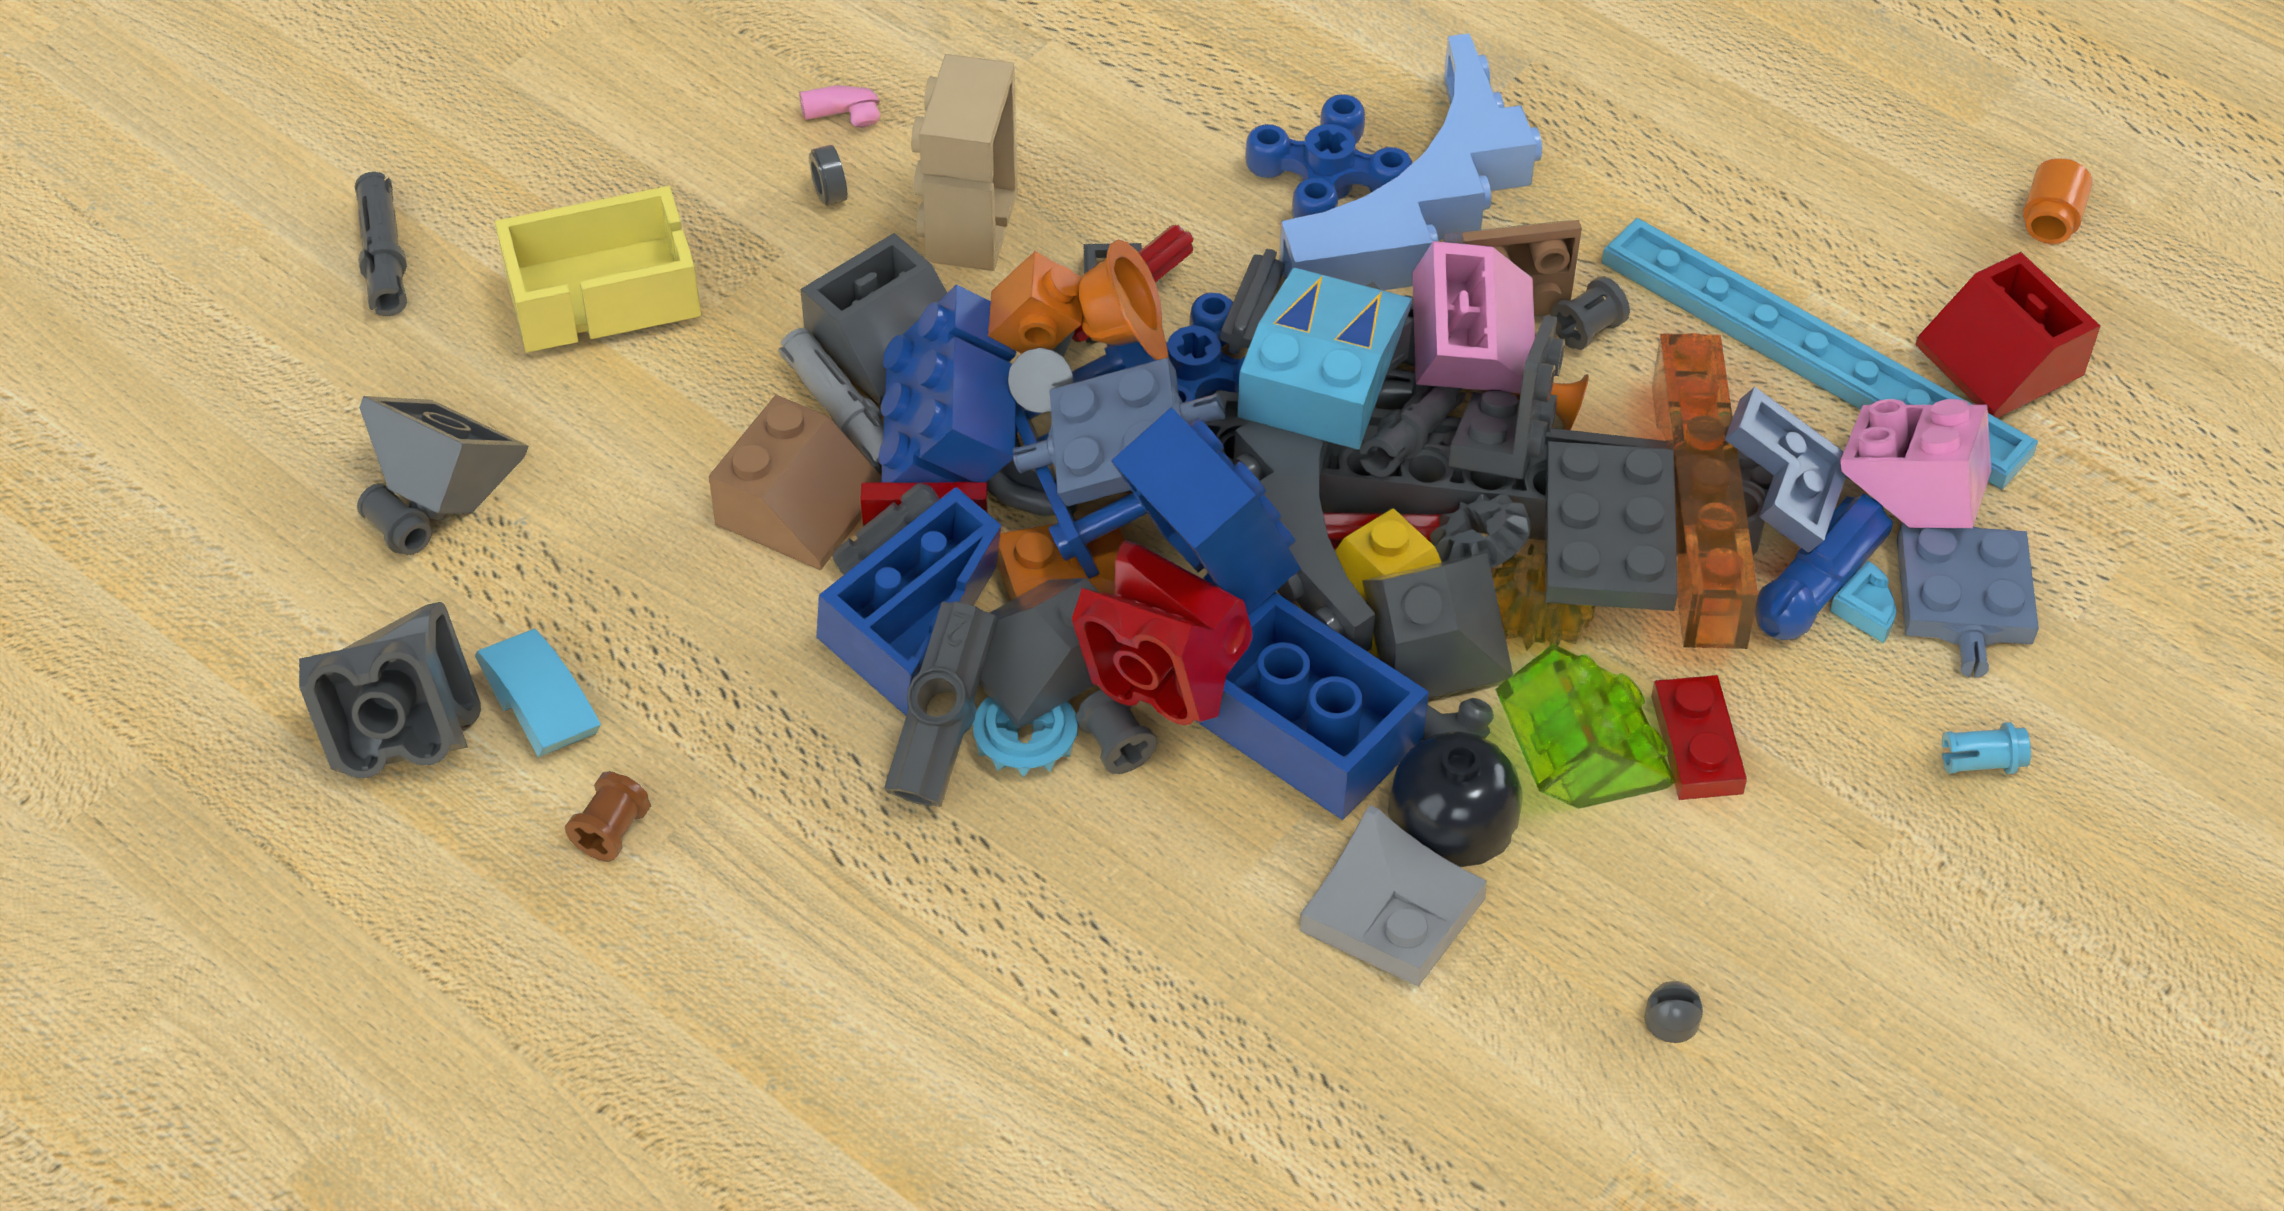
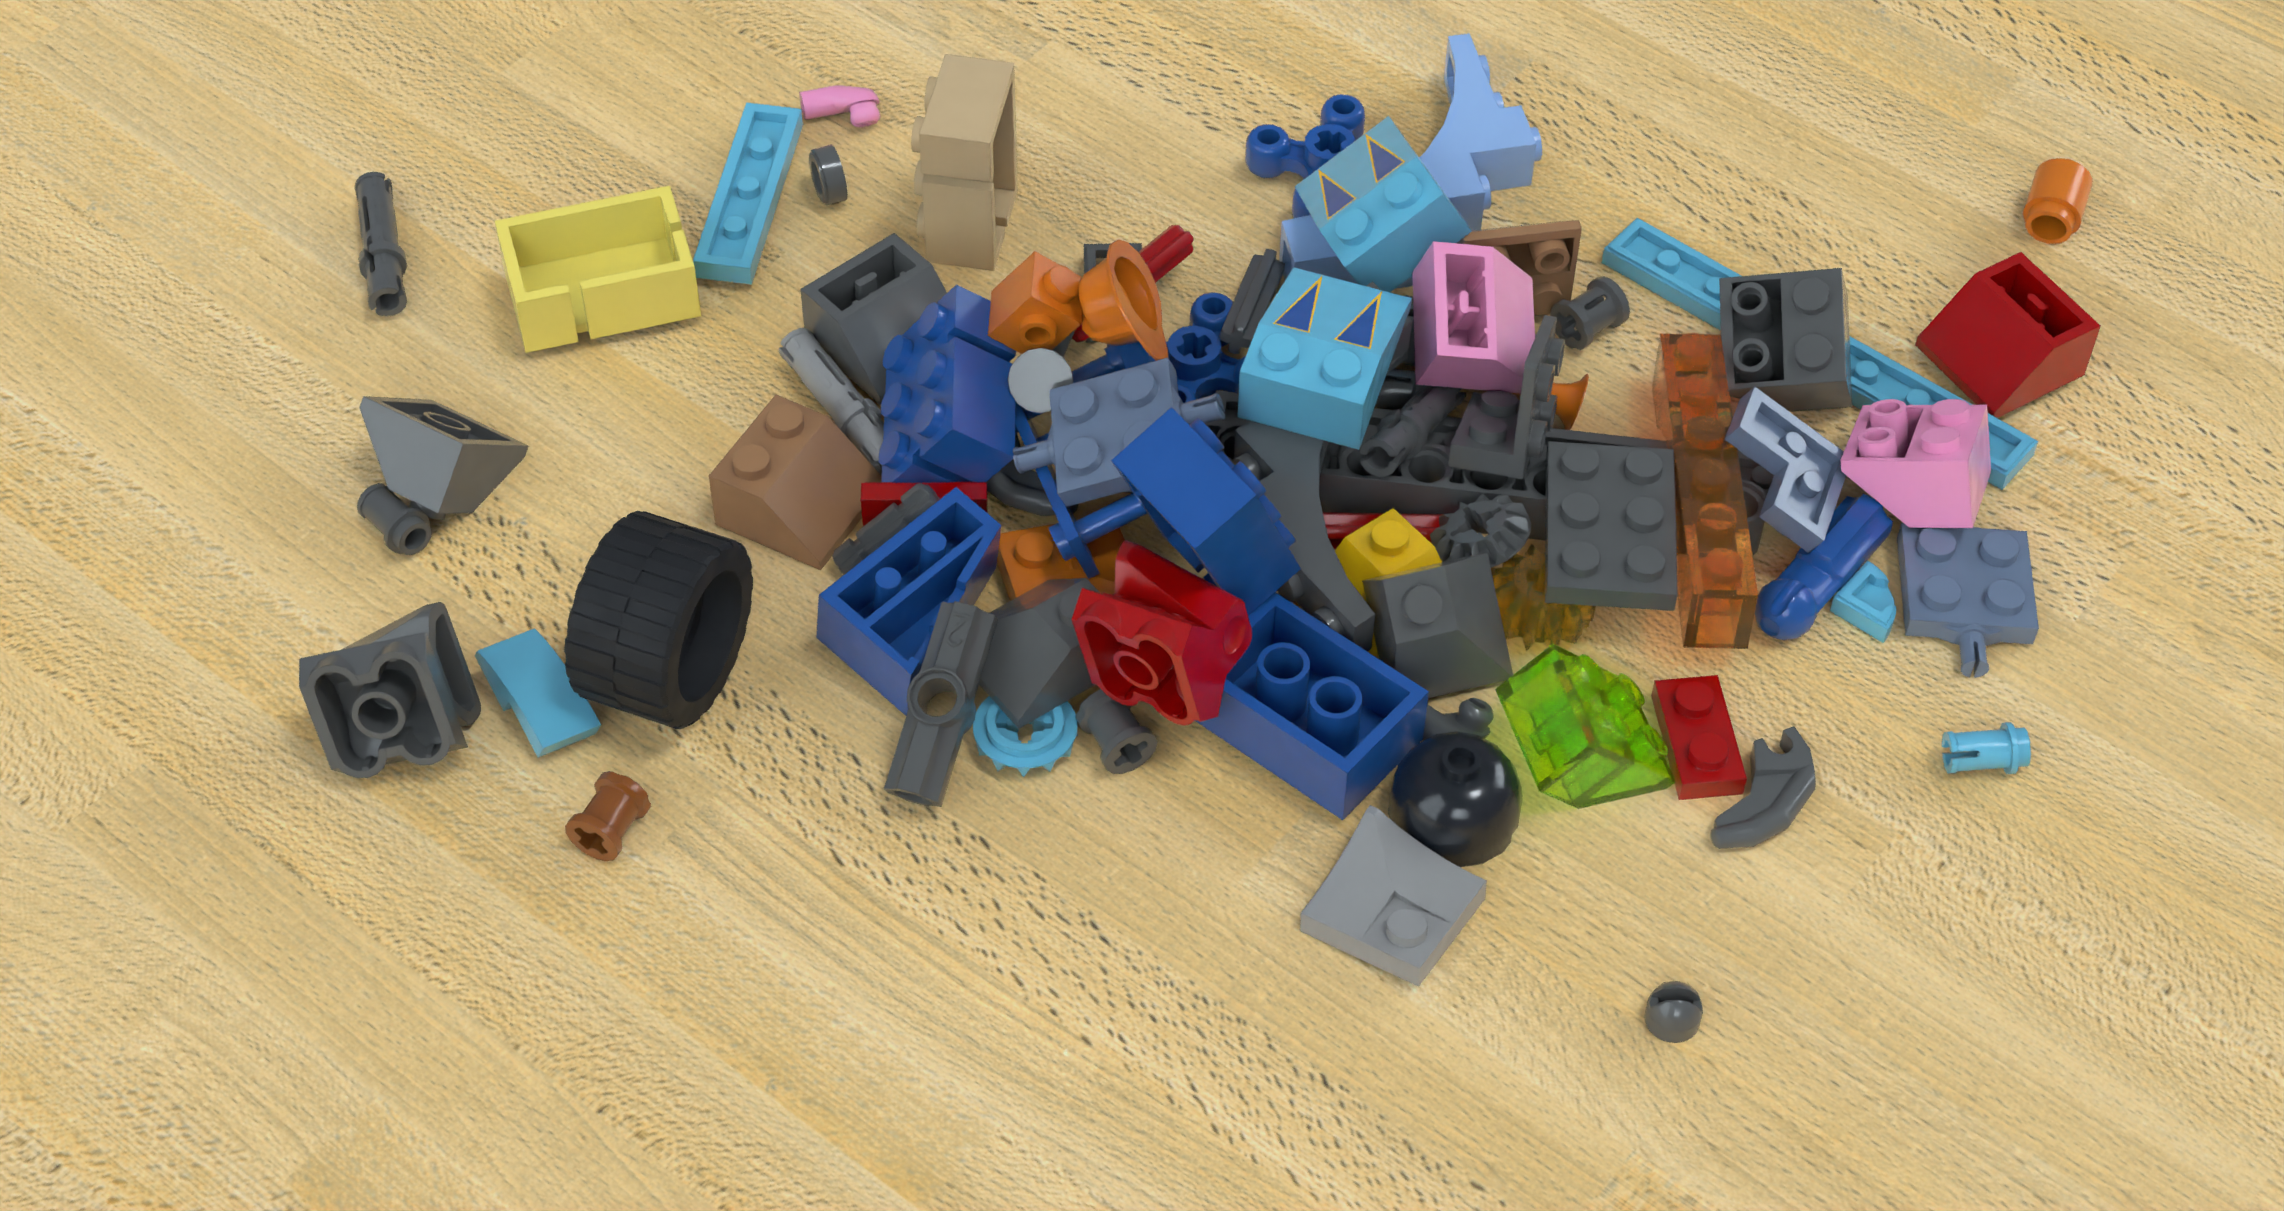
(658, 619): none -> black tyre
(748, 193): none -> medium azure plate
(1380, 207): none -> medium azure slope
(1776, 796): none -> dark grey piece
(1788, 338): none -> dark grey slope

